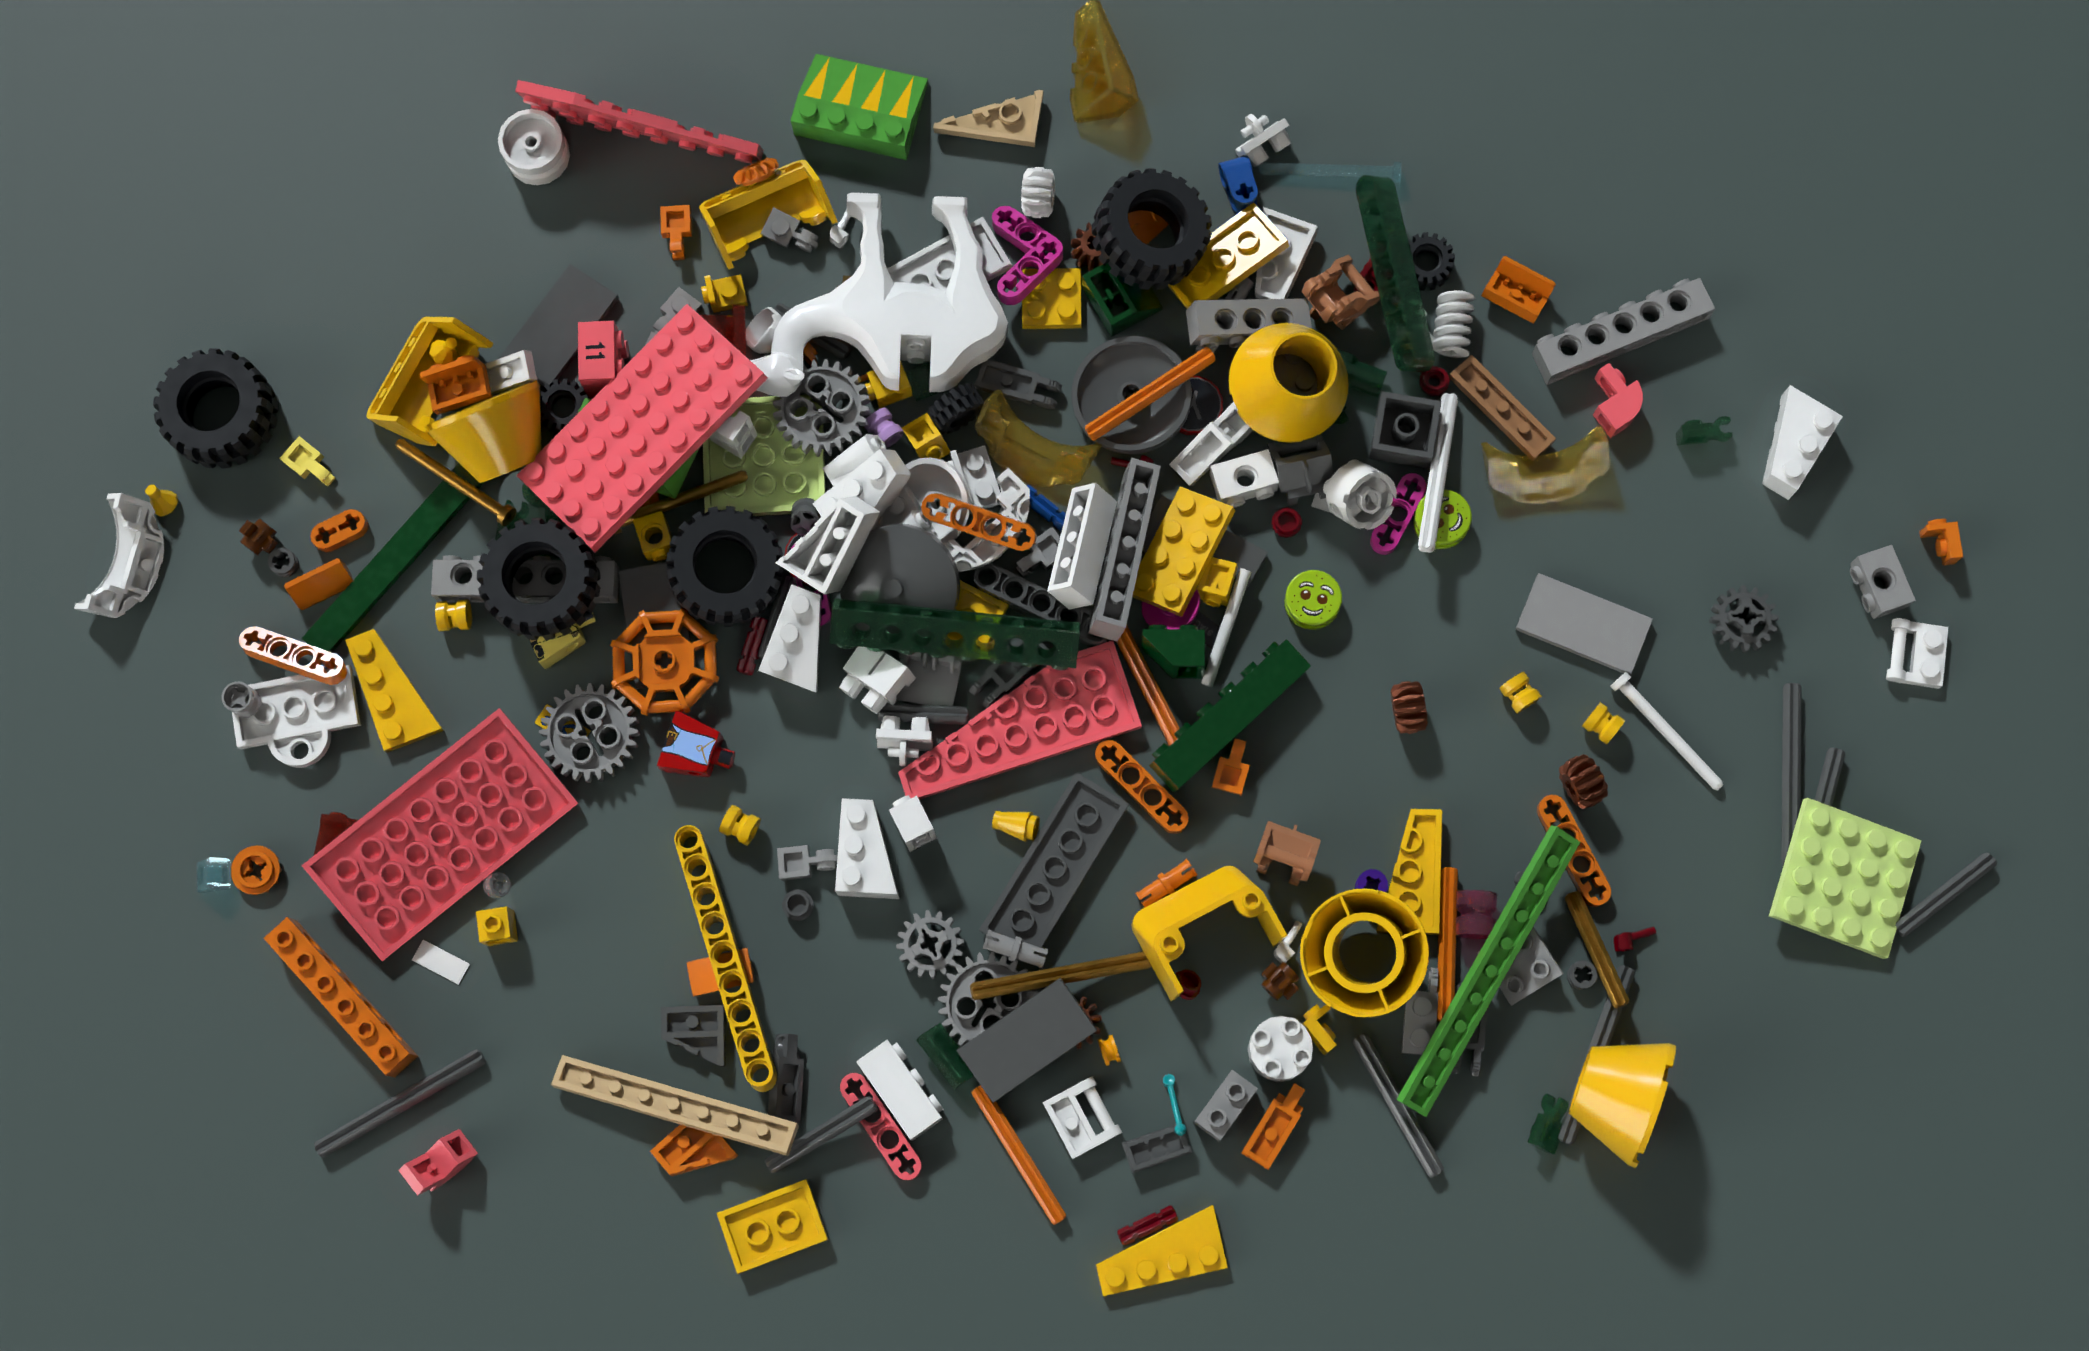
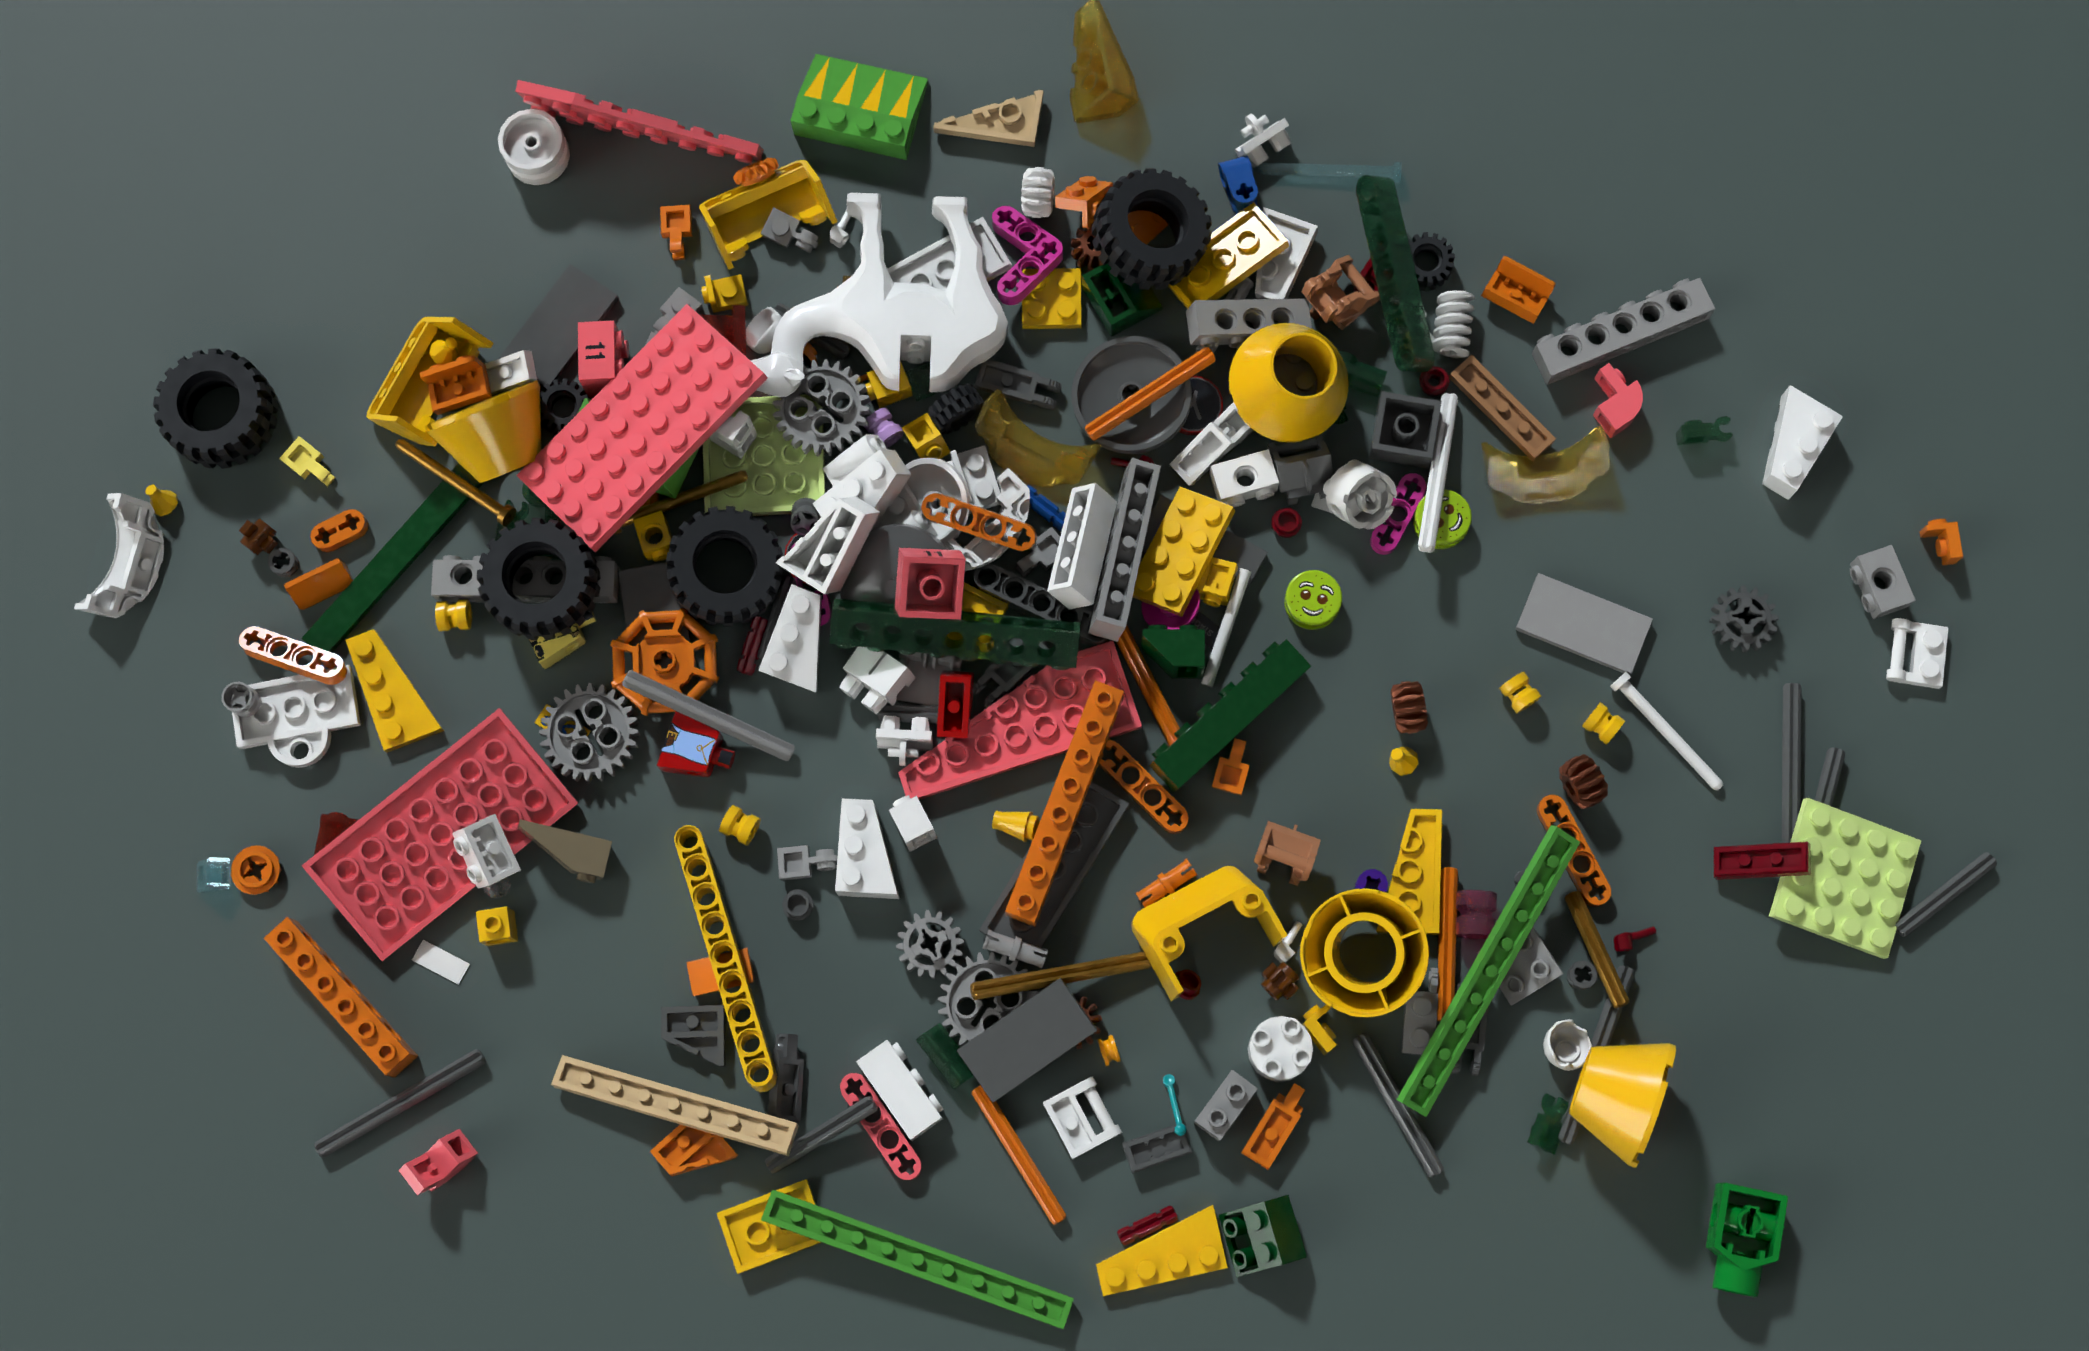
(485, 852): none -> white bracket
(574, 851): none -> dark tan slope
(708, 715): none -> light grey axle
(917, 1259): none -> bright green plate
(930, 583): none -> coral brick
(955, 704): none -> red slope
(1064, 803): none -> orange brick
(1083, 196): none -> orange bracket
(1262, 1236): none -> dark green slope
(1403, 760): none -> yellow rock
(1566, 1045): none -> white hair
(1744, 1235): none -> green brick
(1762, 860): none -> dark red tile

